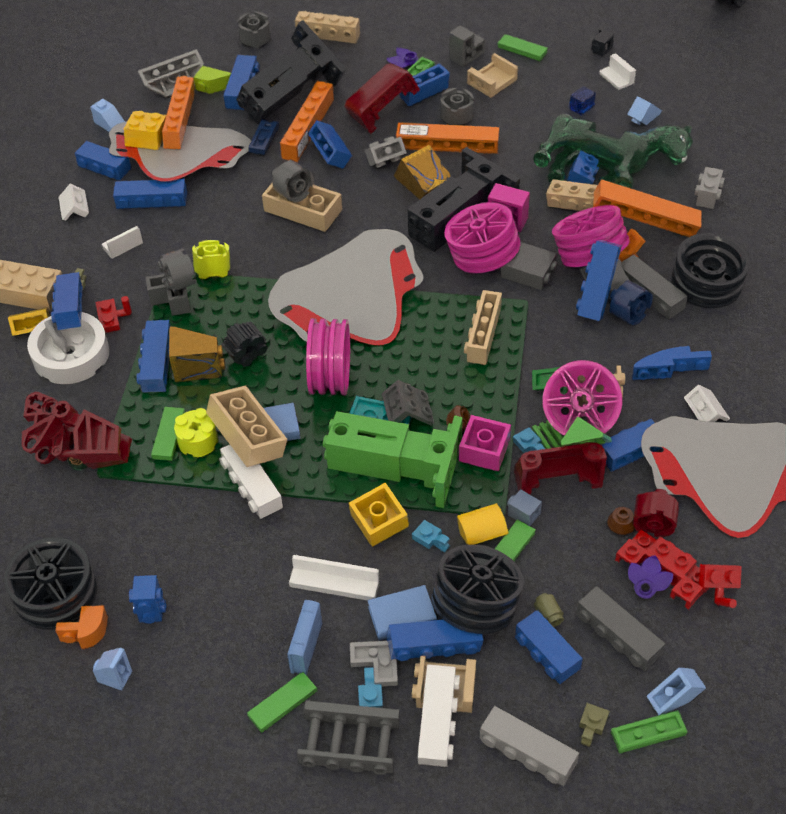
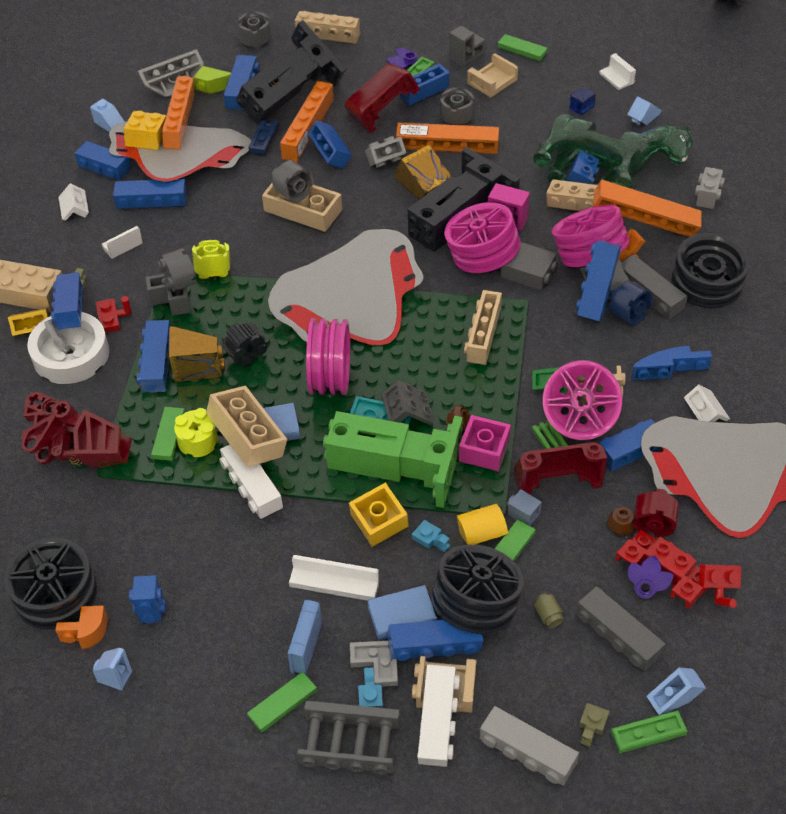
(527, 441): dark azure plate -> none
(548, 647): blue brick -> none
(584, 432): bright green slope -> none
(602, 42): black brick -> none

